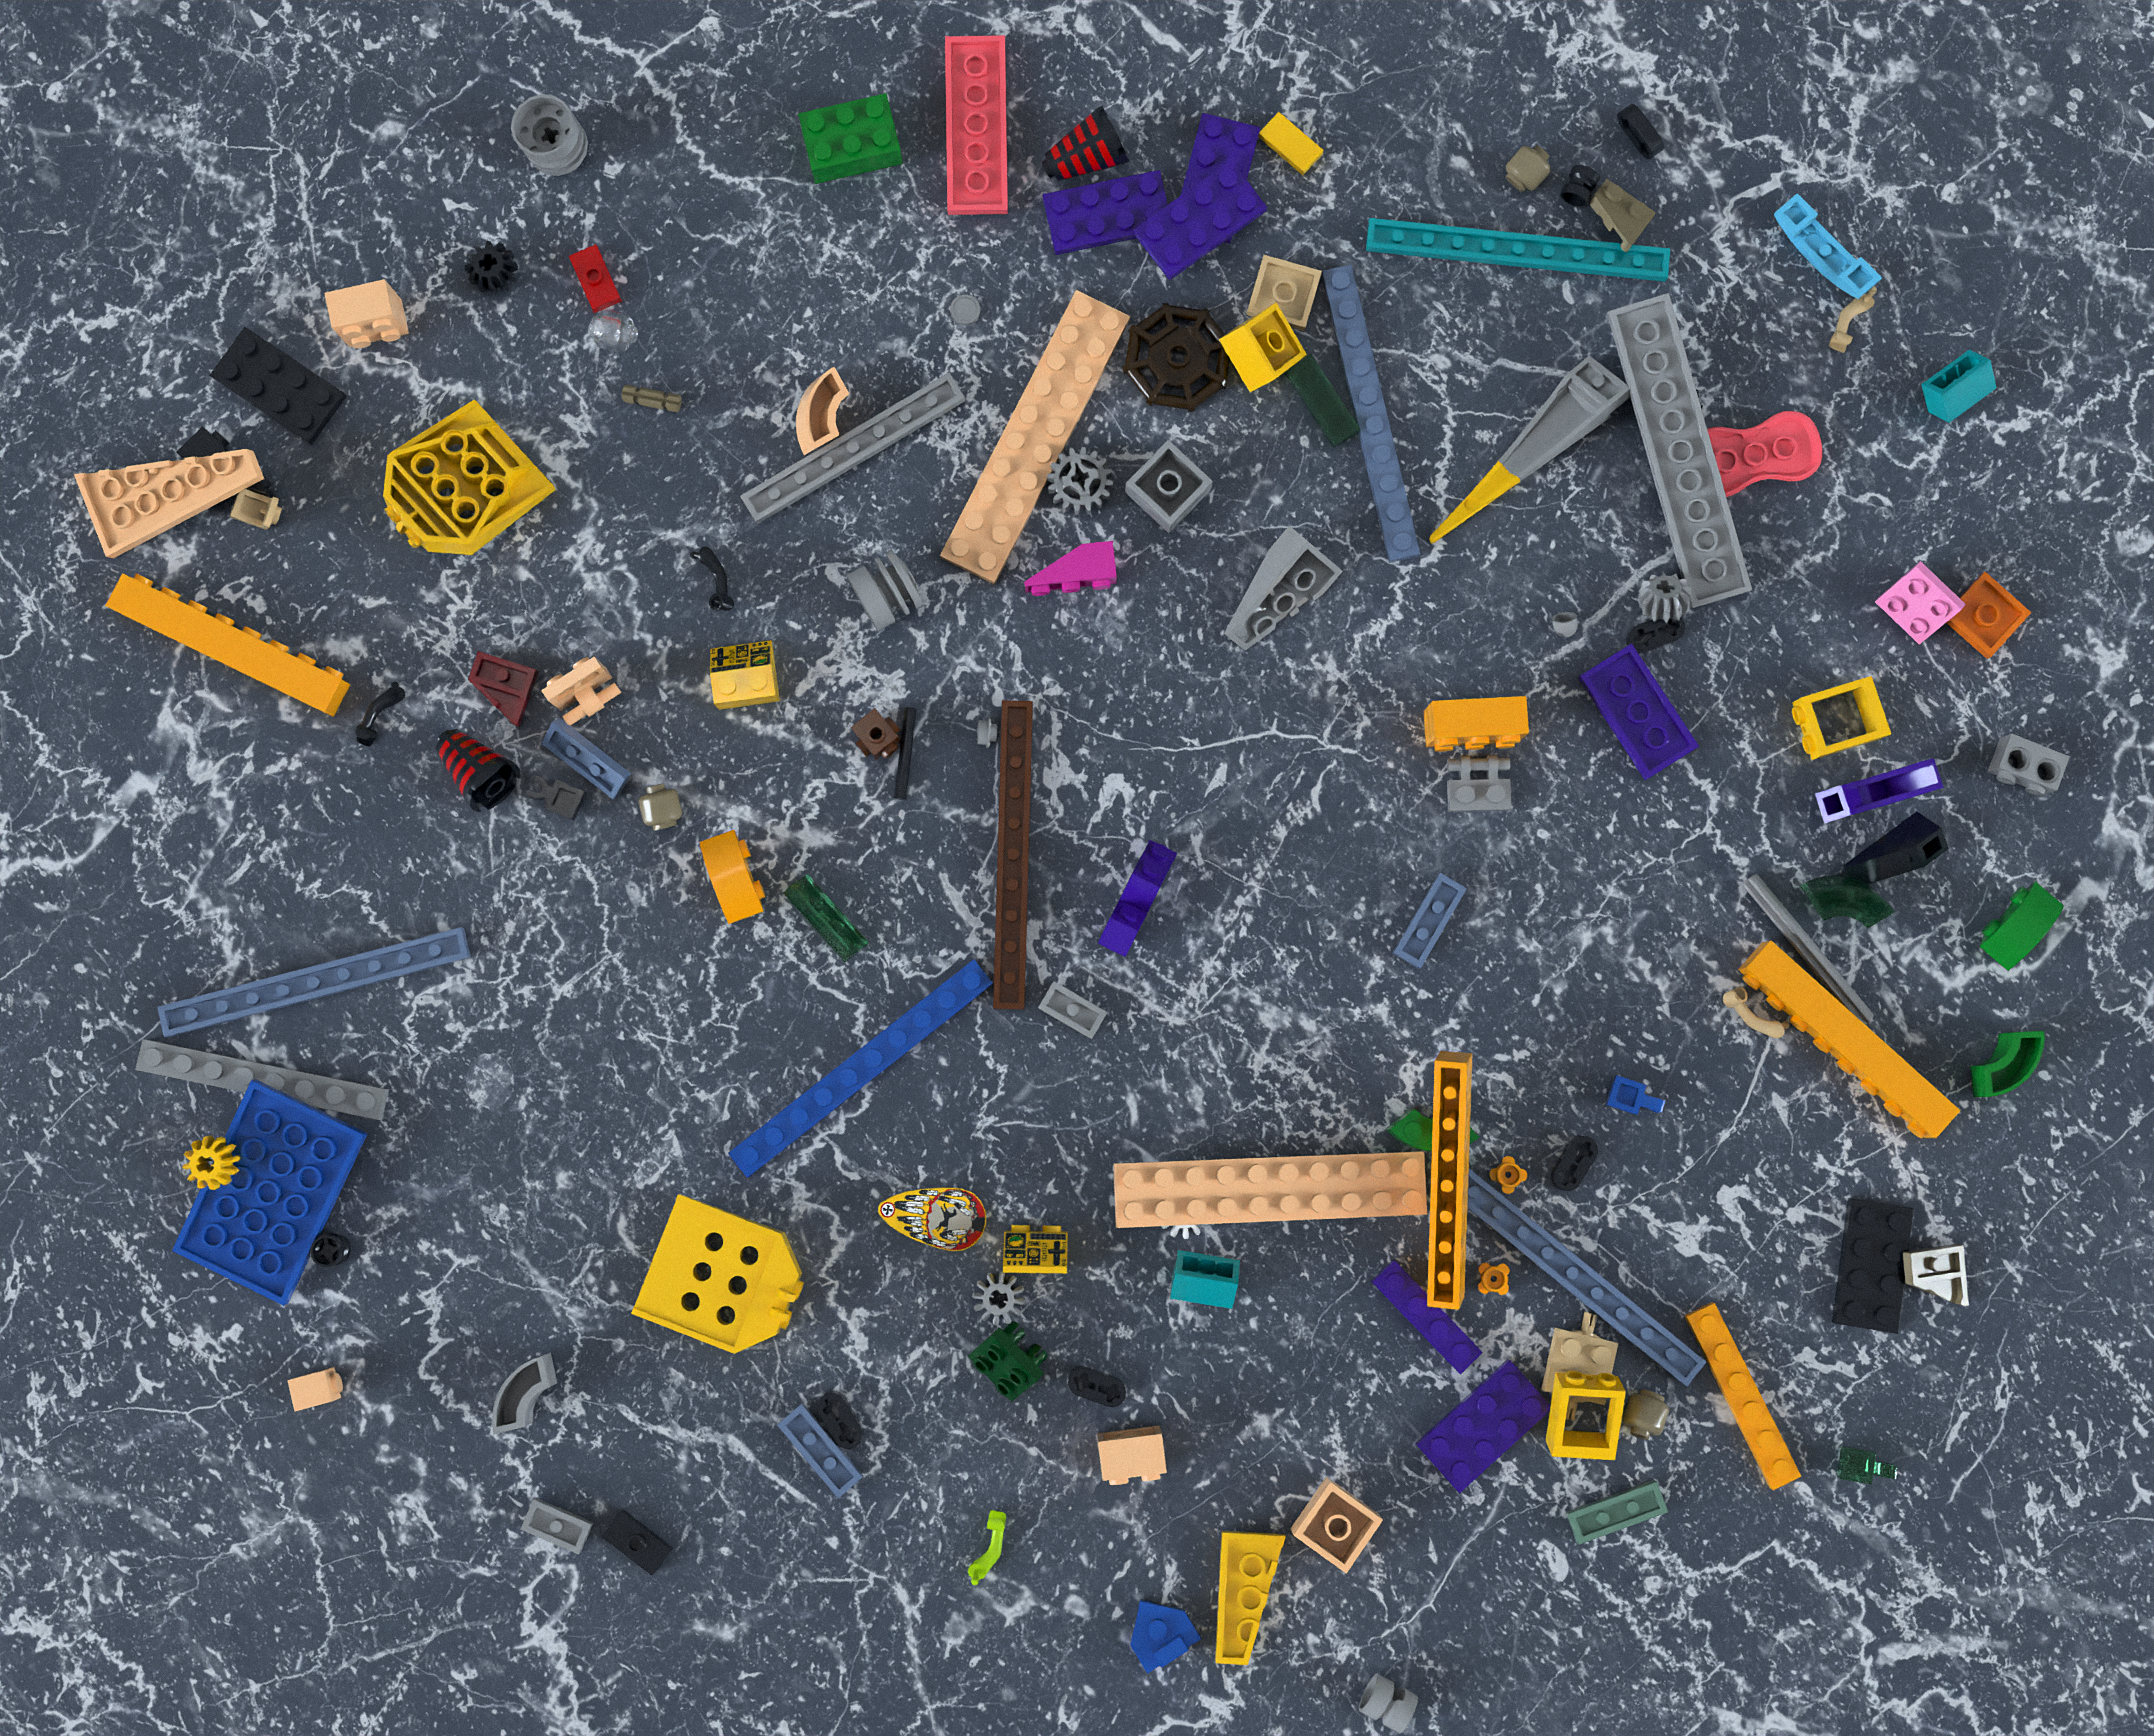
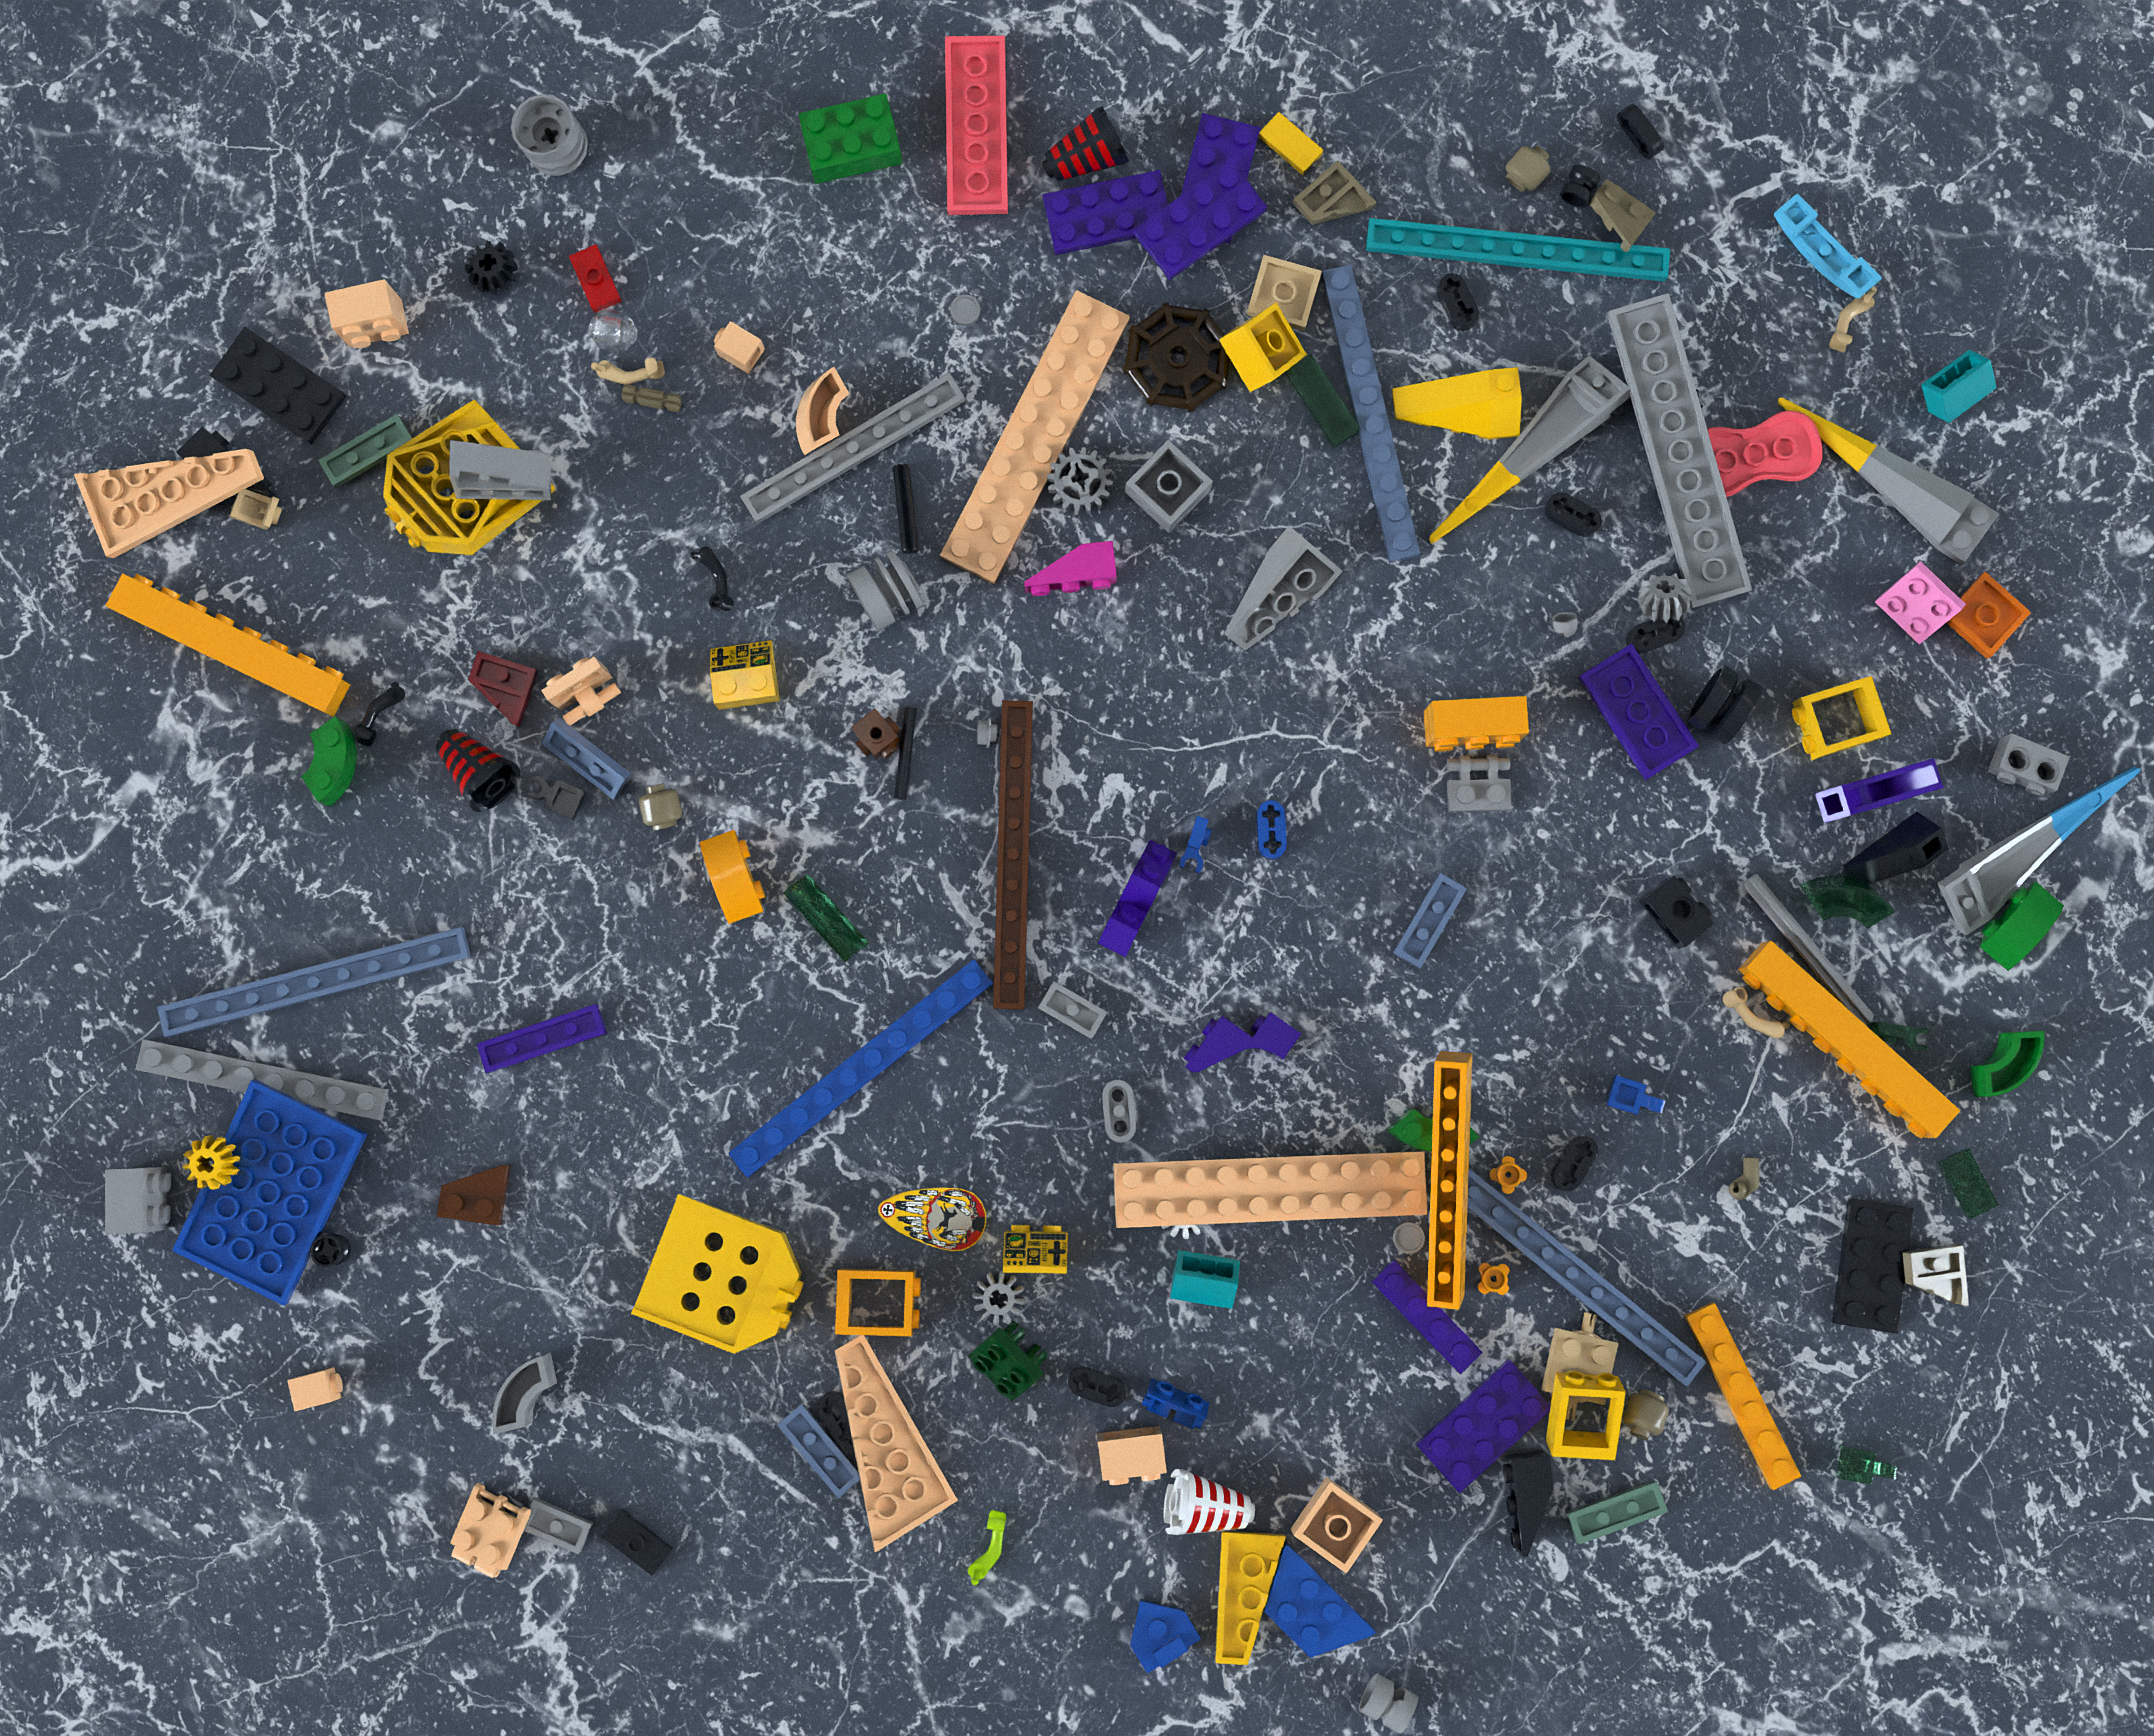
(136, 1200): none -> light grey brick
(332, 762): none -> green brick
(365, 451): none -> sand green plate
(476, 1197): none -> reddish brown wing
(487, 1532): none -> light nougat plate
(498, 472): none -> light grey wedge
(541, 1038): none -> dark purple plate
(608, 371): none -> tan piece
(738, 346): none -> light nougat brick
(844, 1302): none -> light orange window
(894, 1464): none -> light nougat wing
(905, 509): none -> black axle
(1119, 1111): none -> light grey plate
(1189, 1407): none -> blue hinge
(1199, 836): none -> blue plate
(1204, 1506): none -> white cone
(1226, 1039): none -> dark purple arch
(1263, 830): none -> blue beam
(1311, 1608): none -> blue wing
(1333, 196): none -> dark tan wing
(1408, 1237): none -> light grey piece
(1463, 299): none -> black beam
(1471, 403): none -> yellow wedge
(1530, 1492): none -> black slope
(1568, 520): none -> black beam
(1659, 906): none -> black brick
(1724, 704): none -> black wheel
(1748, 1181): none -> dark tan arm
(1892, 1033): none -> clear green plate
(1935, 507): none -> light grey plate
(1968, 1183): none -> clear green plate
(1992, 876): none -> light grey plate

